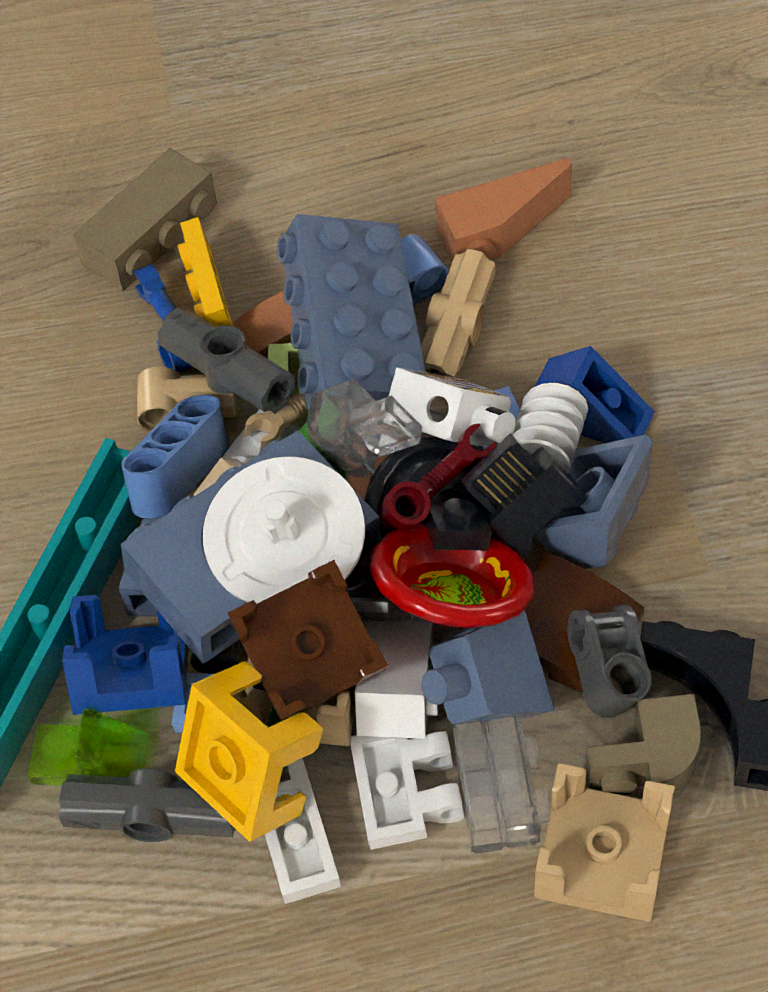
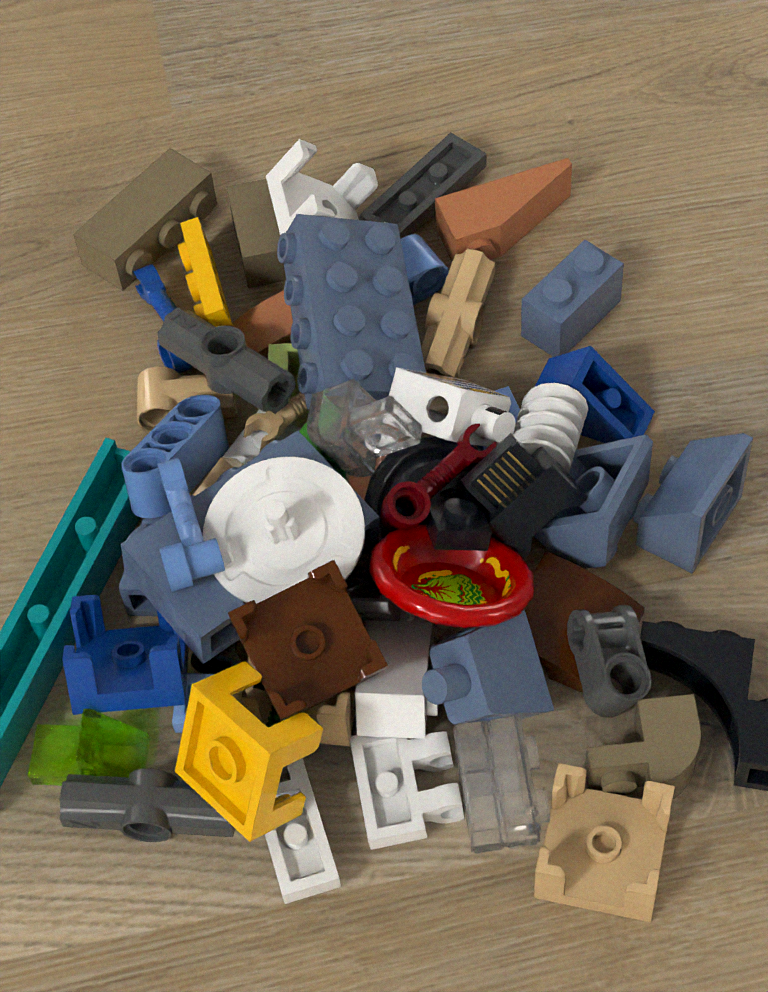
(192, 556): none -> medium blue brick
(256, 232): none -> dark tan brick
(300, 194): none -> white panel
(439, 173): none -> dark grey plate
(571, 299): none -> sand blue brick
(693, 499): none -> sand blue slope

